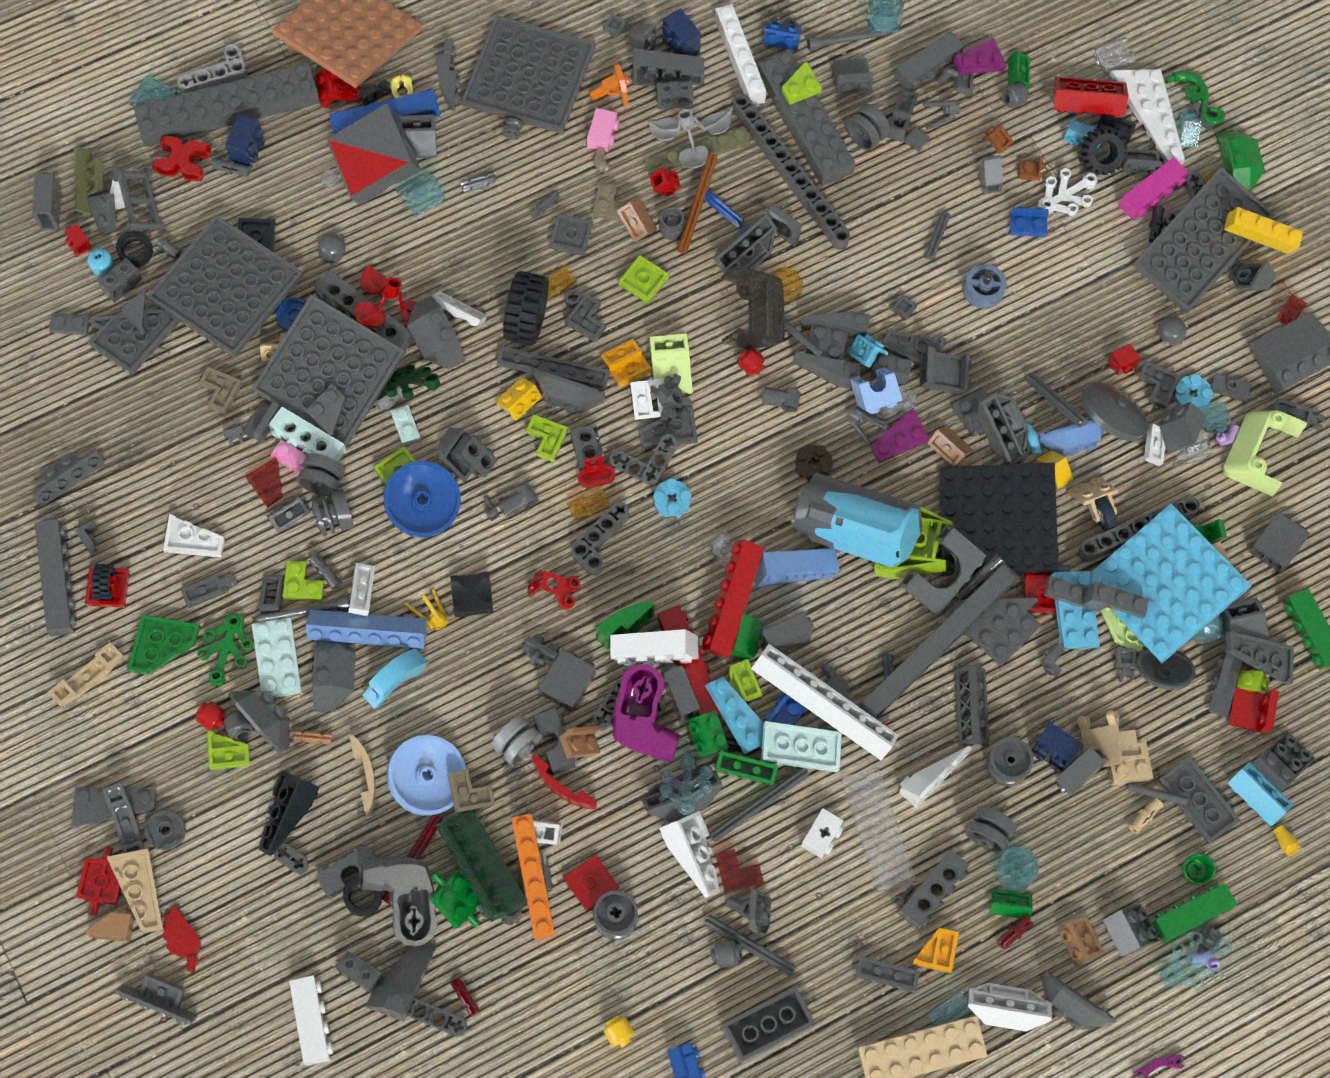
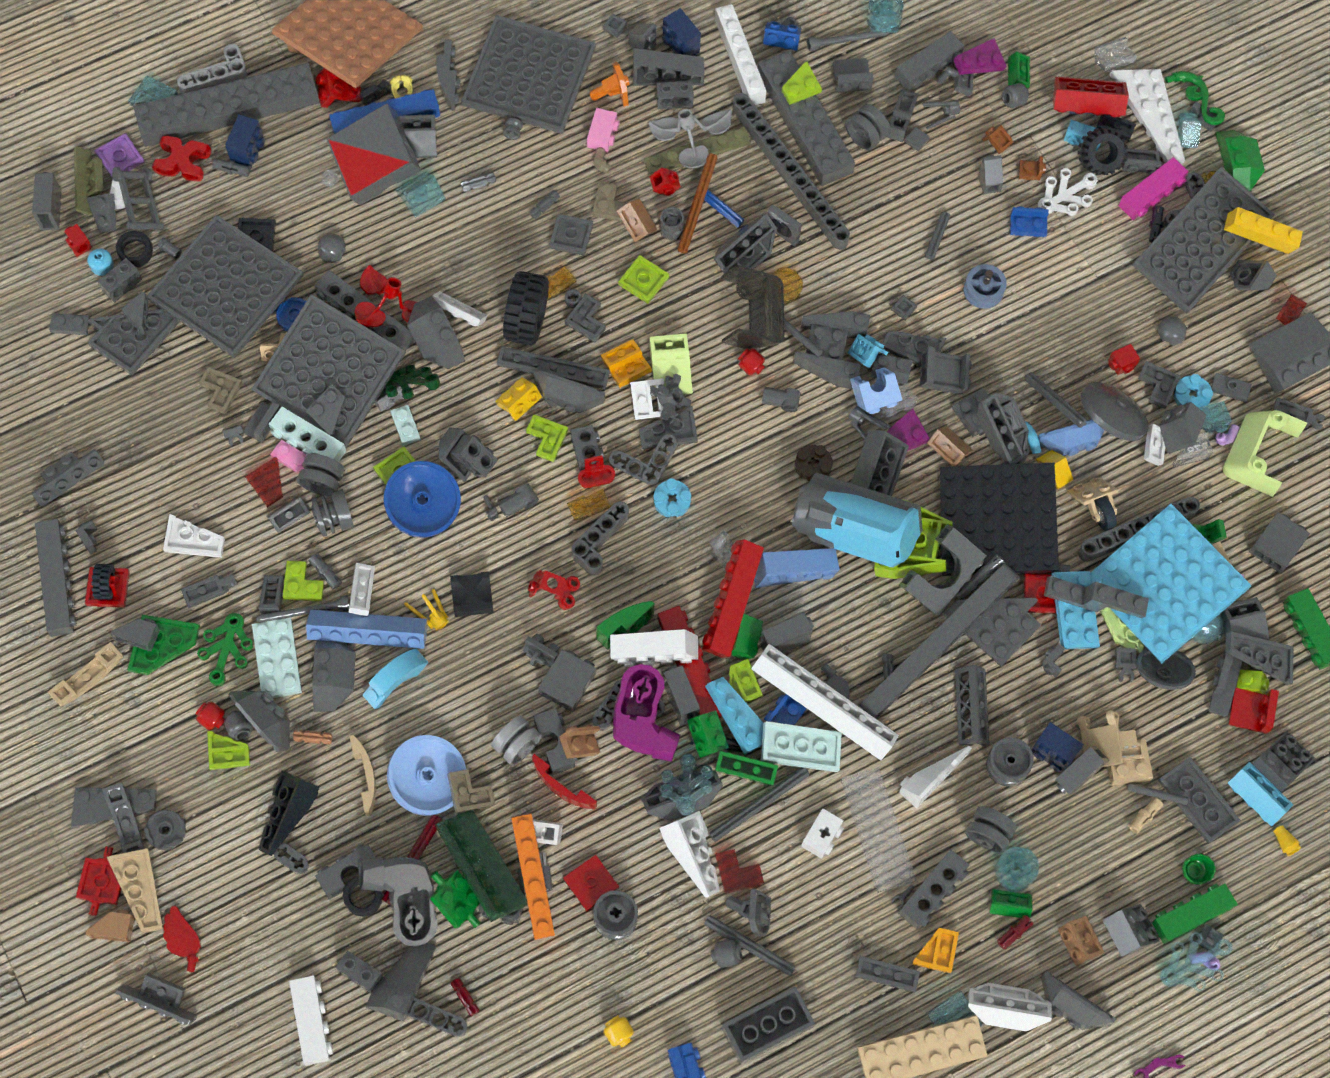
(120, 154): none -> medium lavender tile
(137, 633): none -> dark grey slope
(880, 462): none -> dark grey slope

